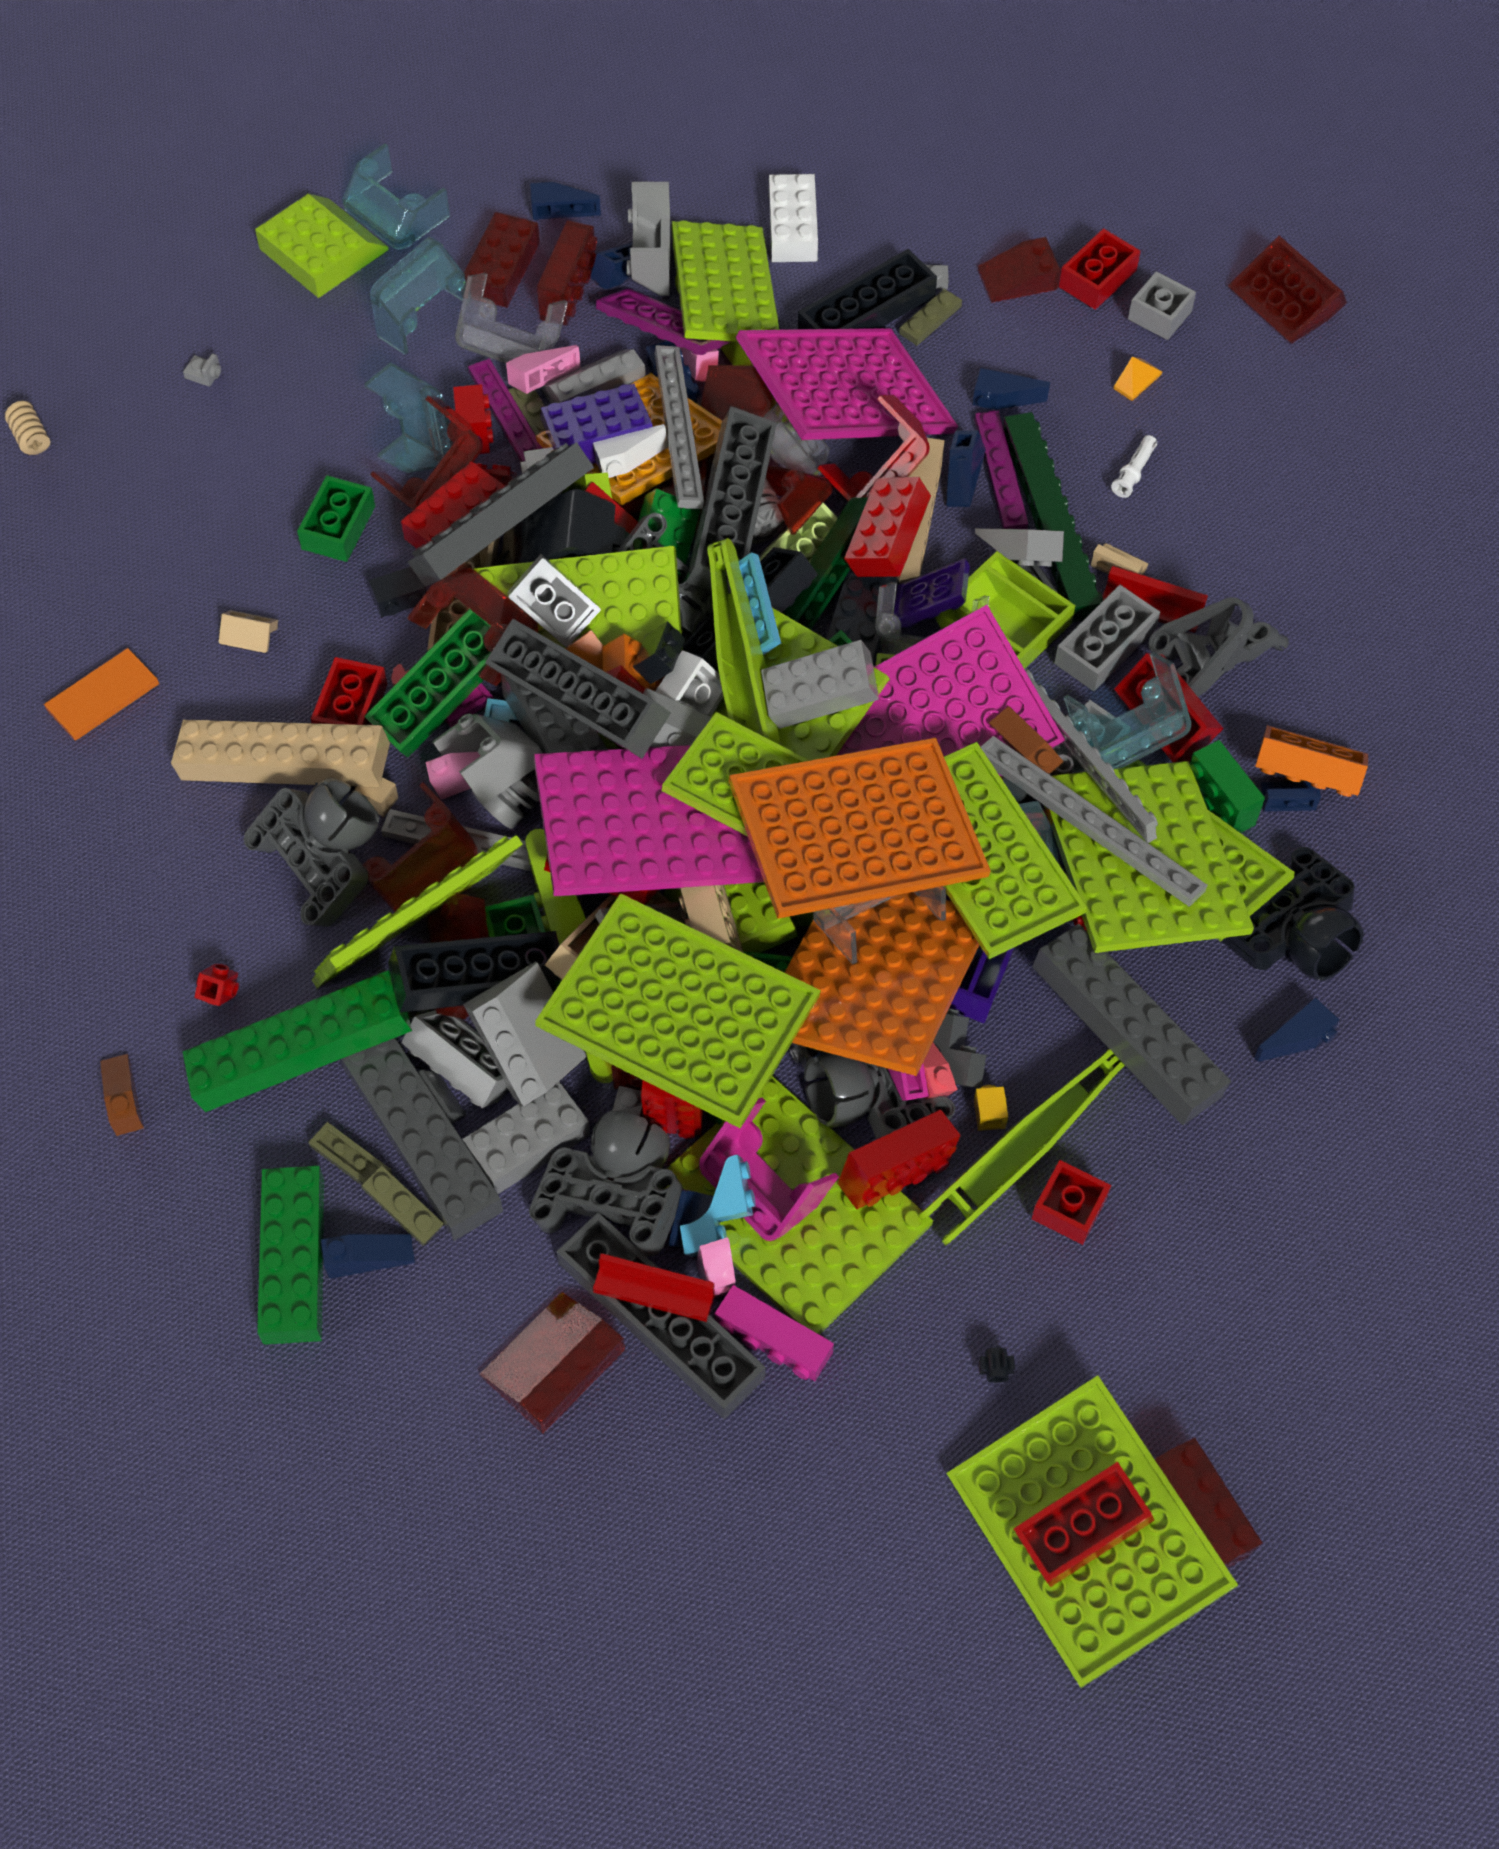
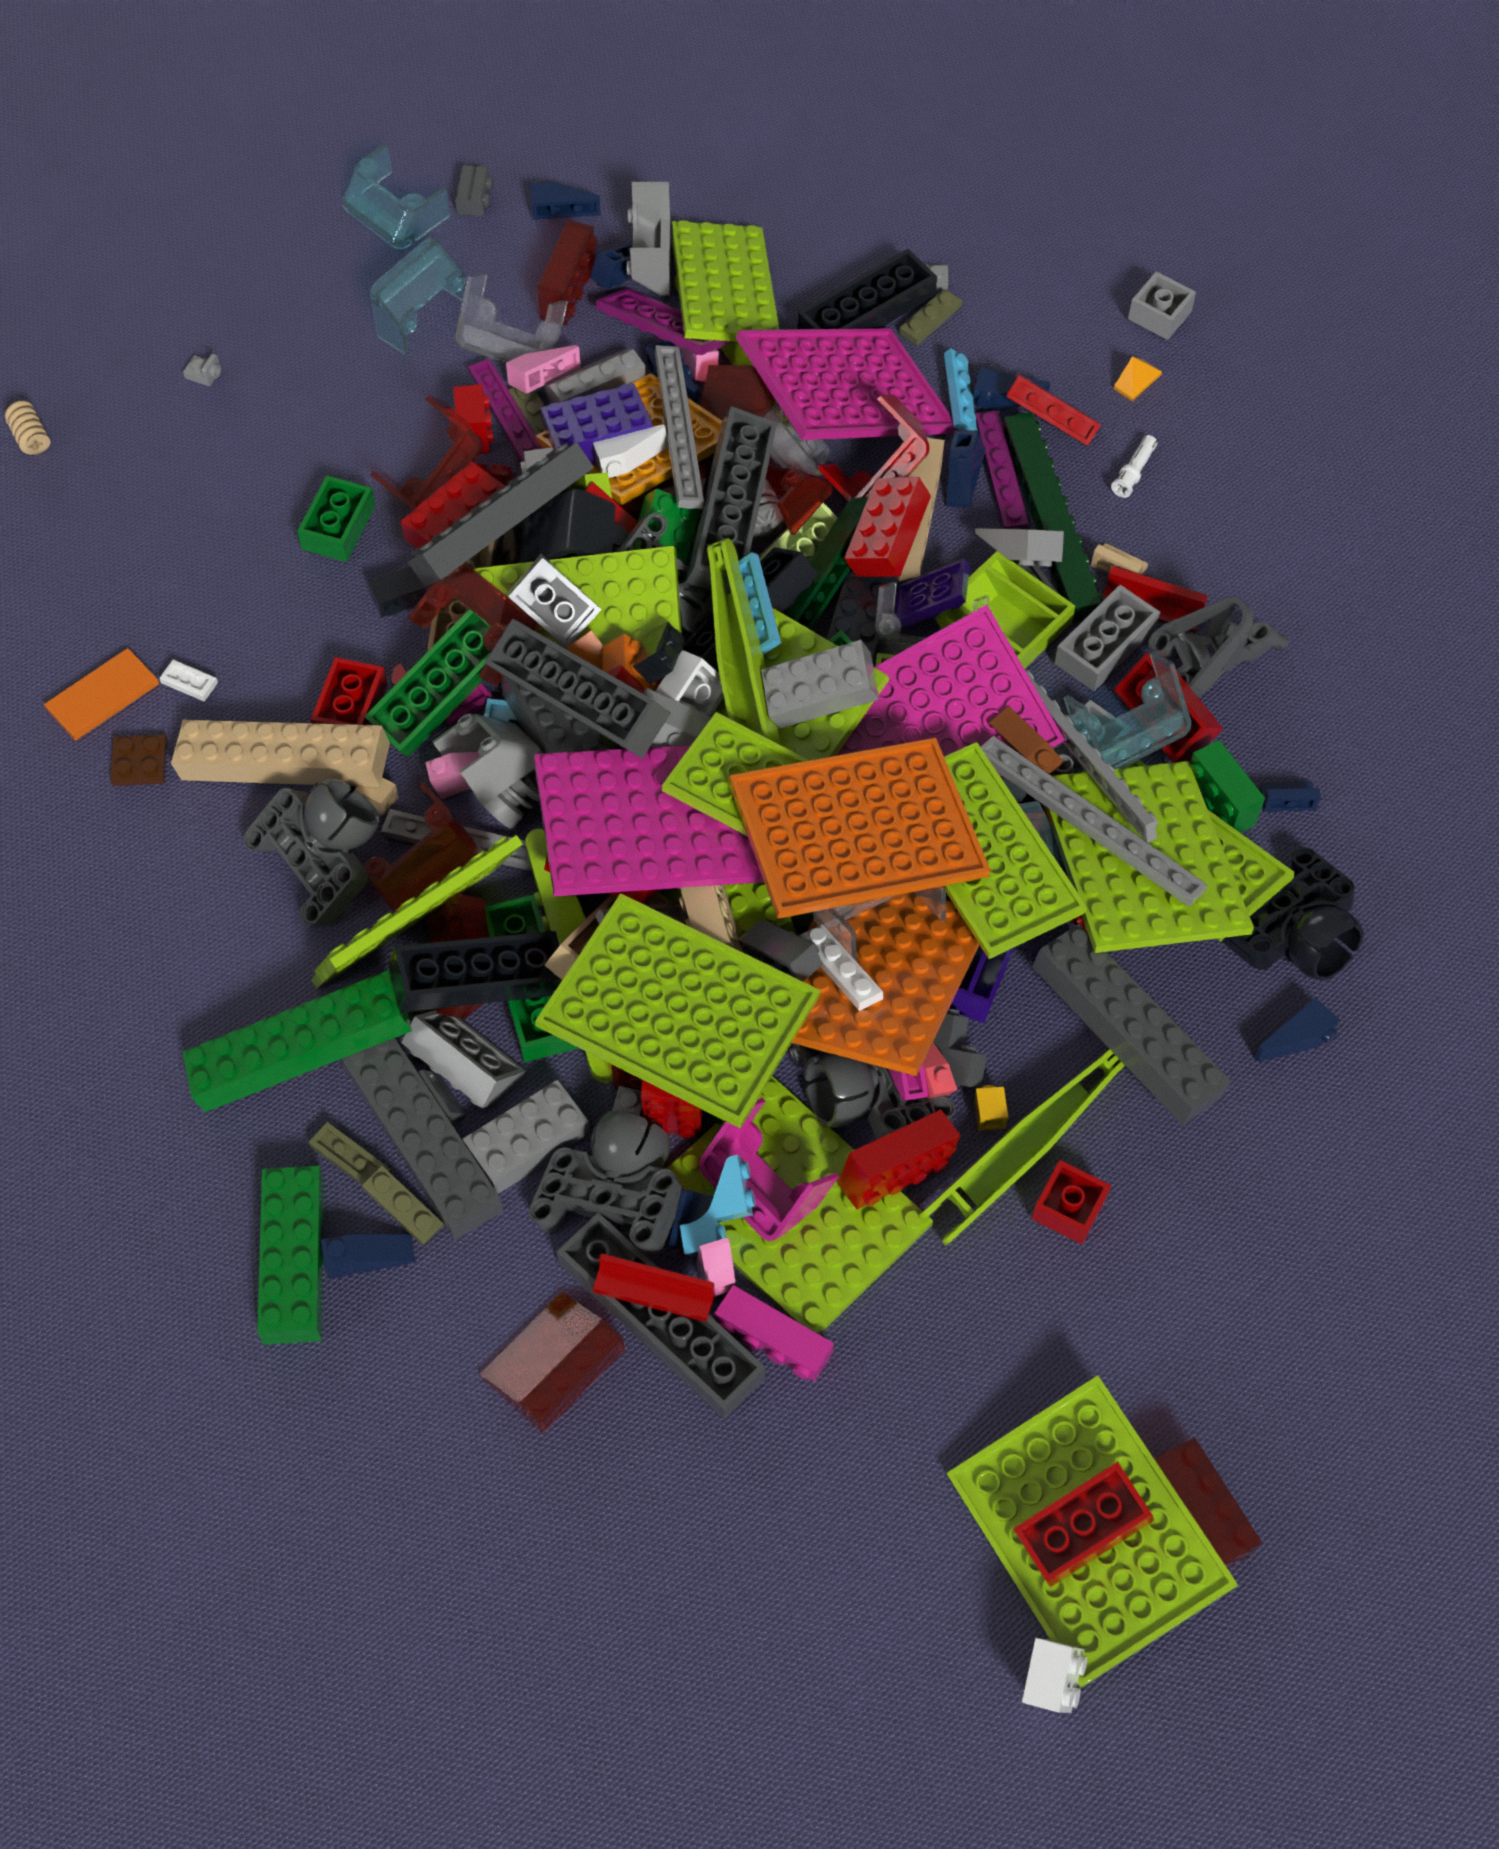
(120, 1095): dark orange slope -> none
(139, 760): none -> reddish brown plate
(188, 680): none -> white plate
(216, 984): red brick -> none
(246, 630): tan panel -> none
(318, 243): lime slope -> none
(422, 426): clear light blue windscreen -> none
(473, 190): none -> dark grey brick
(504, 255): clear red brick -> none
(524, 1054): light grey slope -> none
(781, 949): none -> dark grey brick
(793, 218): white brick -> none
(844, 969): none -> white plate
(960, 391): none -> medium azure plate
(996, 1365): black gear -> none
(1021, 271): clear red slope -> none
(1053, 409): none -> red panel
(1054, 1676): none -> white brick
(1099, 268): red brick -> none
(1288, 291): clear red slope -> none
(1312, 761): orange brick -> none

